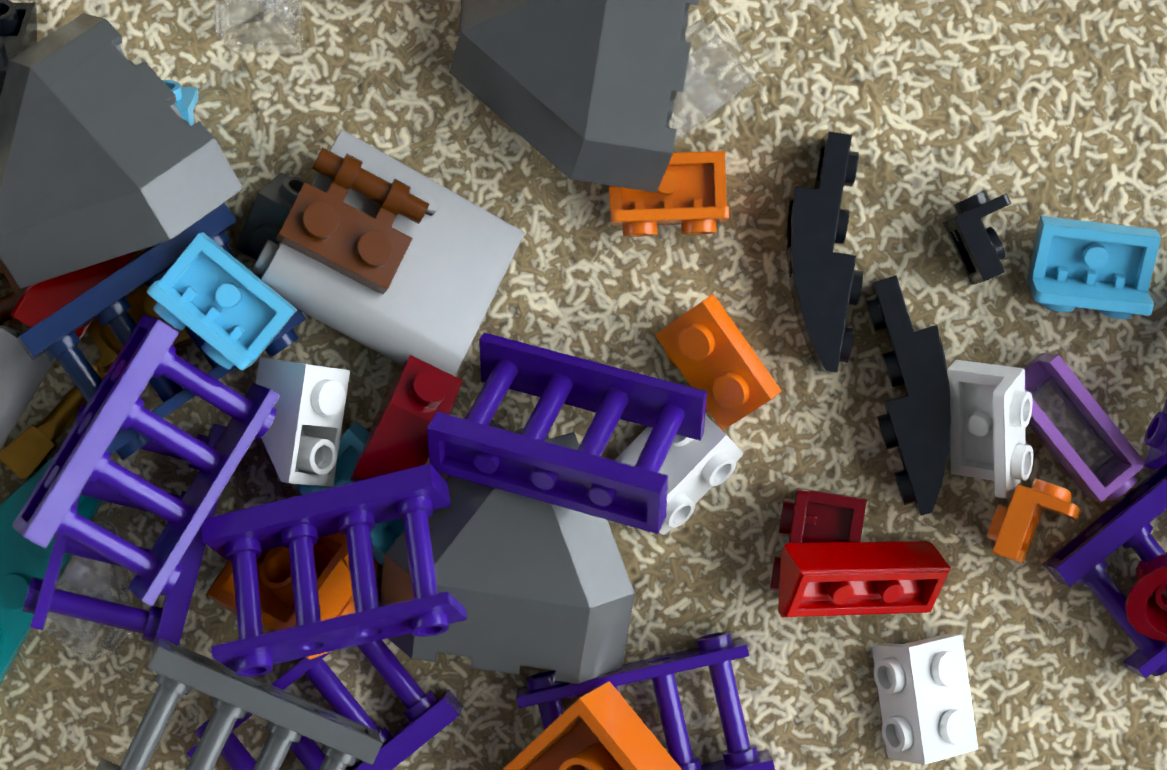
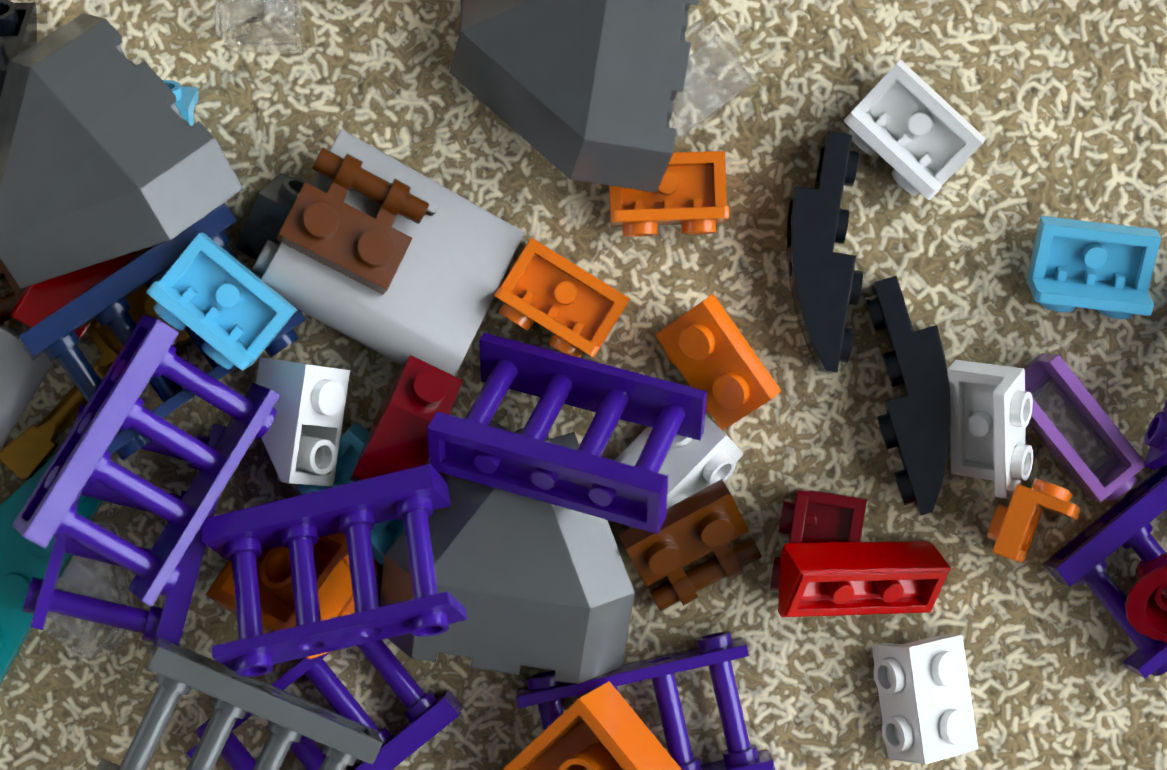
(560, 299): none -> orange bracket
(689, 532): none -> reddish brown plate
(913, 131): none -> white bracket
(977, 246): black bracket -> none

